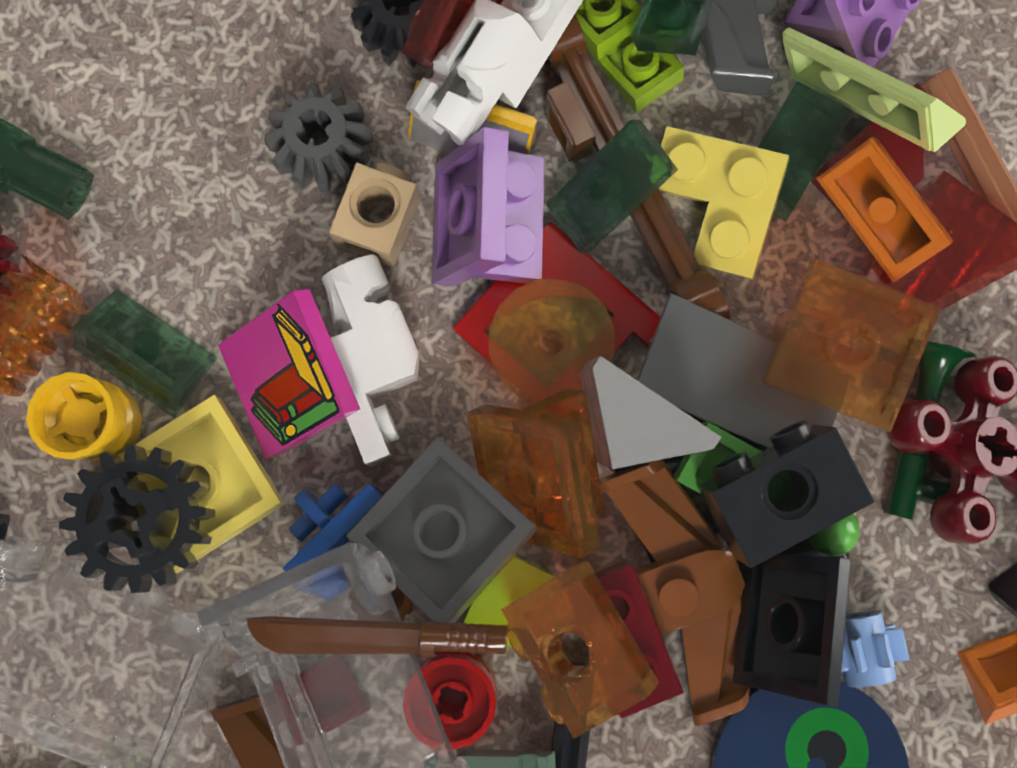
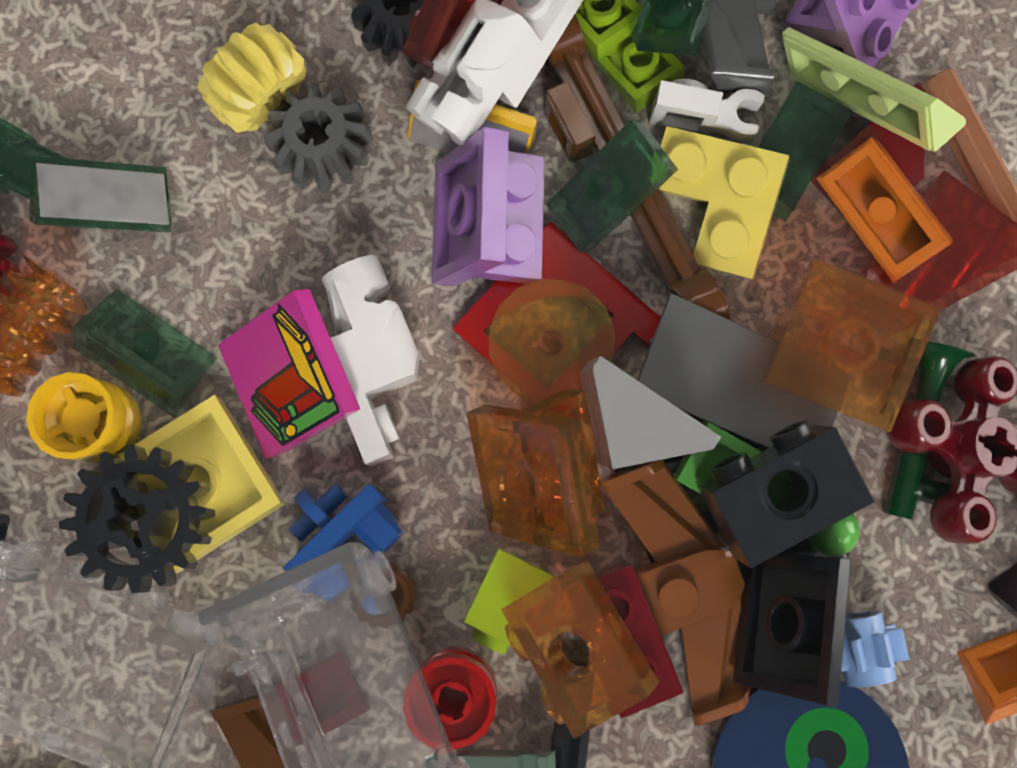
(98, 194): none -> flat silver slope
(251, 77): none -> light yellow gear
(340, 636): reddish brown piece -> none
(383, 238): tan brick -> none
(443, 532): dark grey plate -> none
(694, 108): none -> white plate

